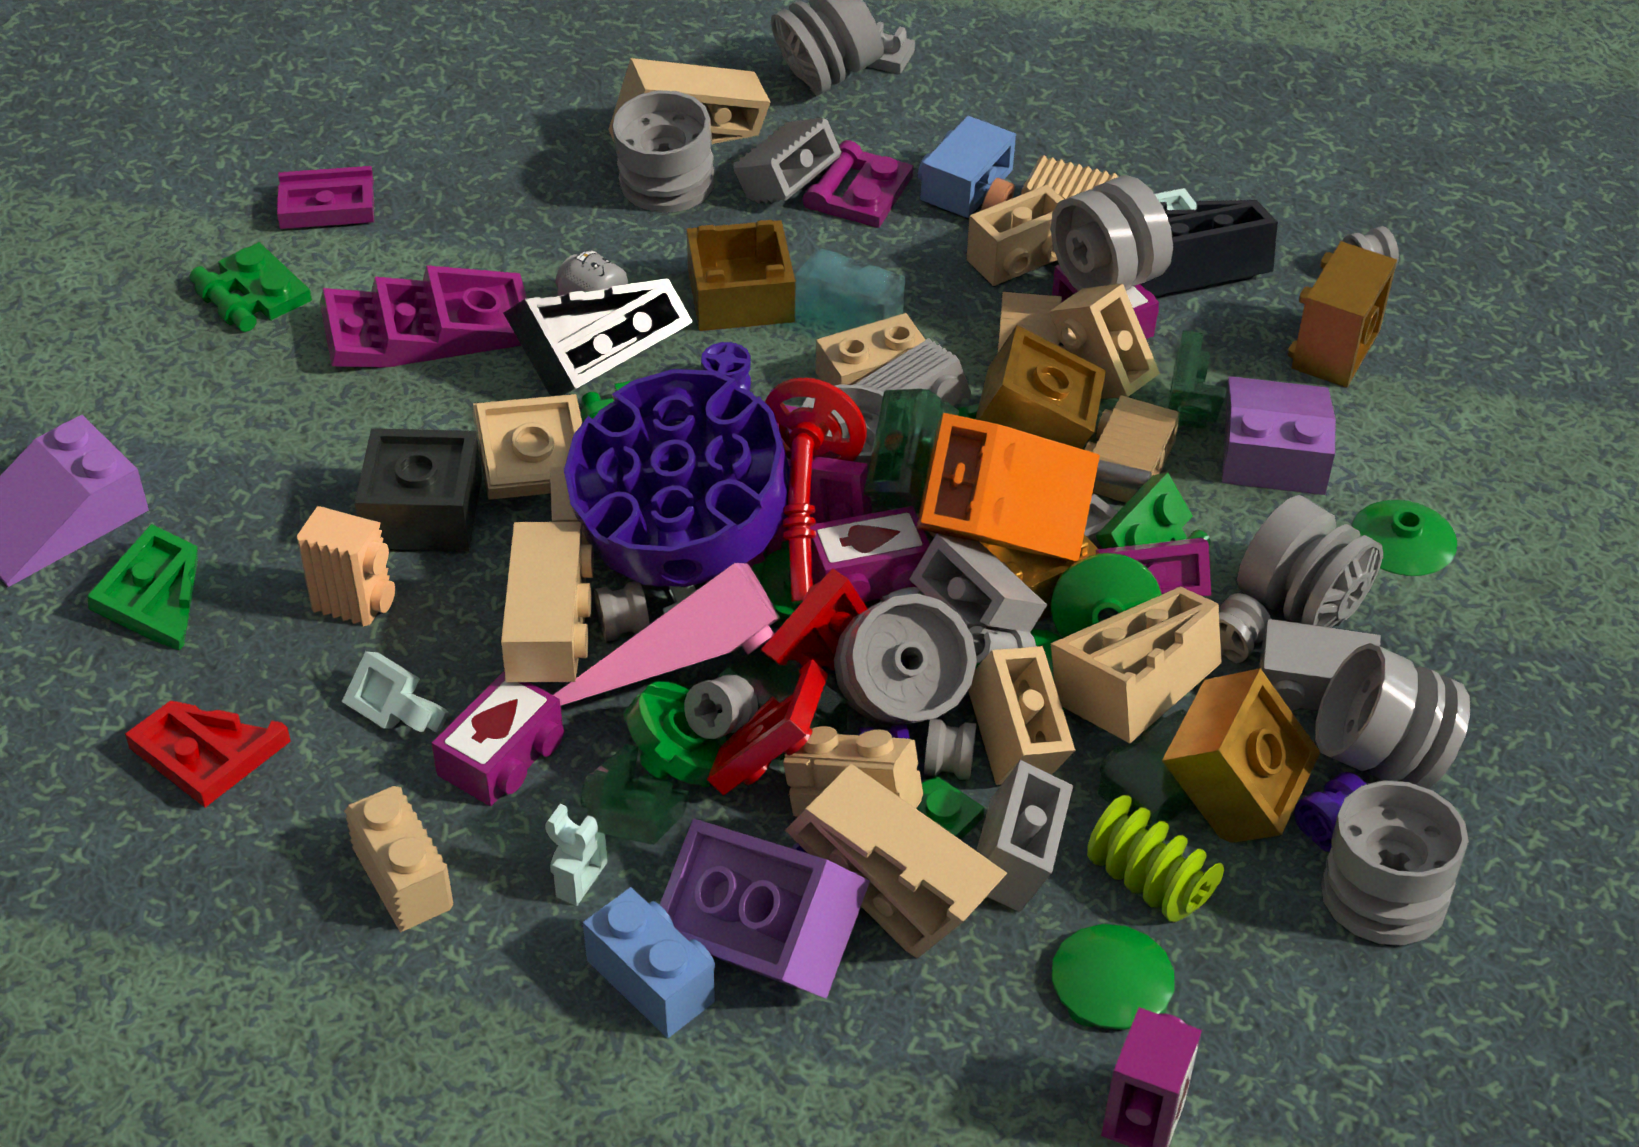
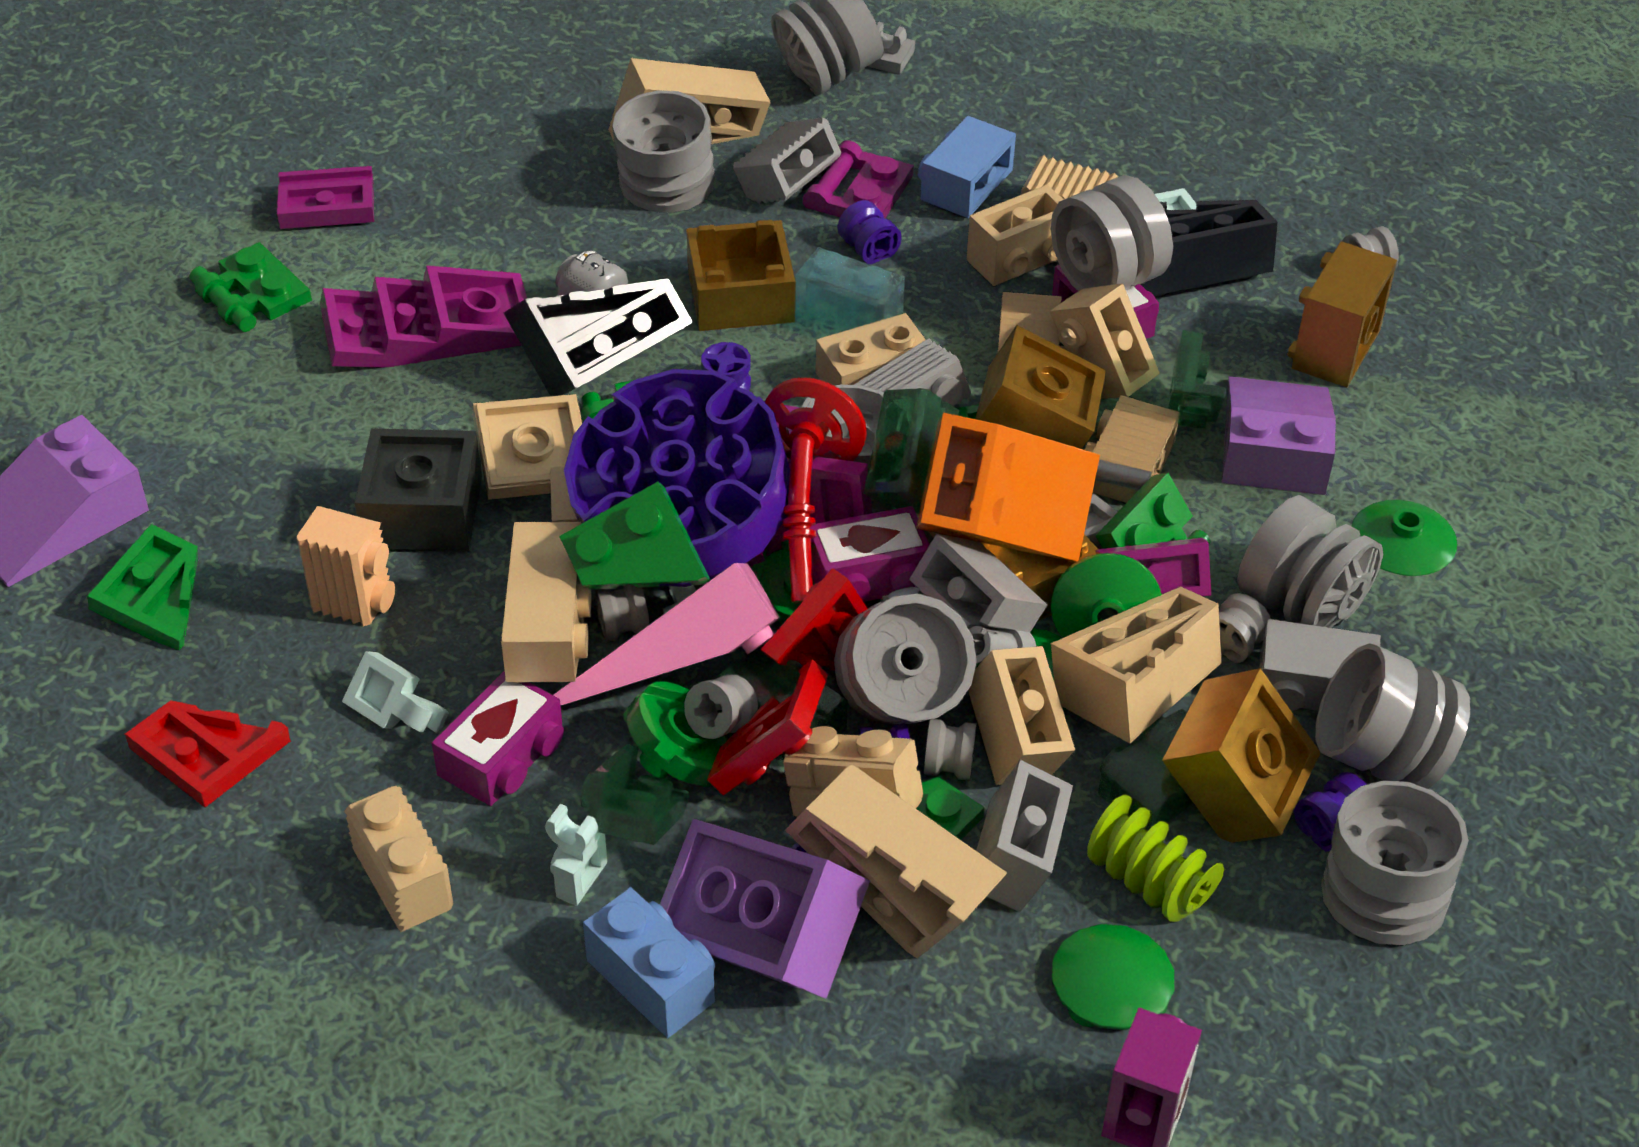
(635, 545): none -> green wing
(869, 232): none -> dark purple wheel
(998, 192): nougat tile -> none

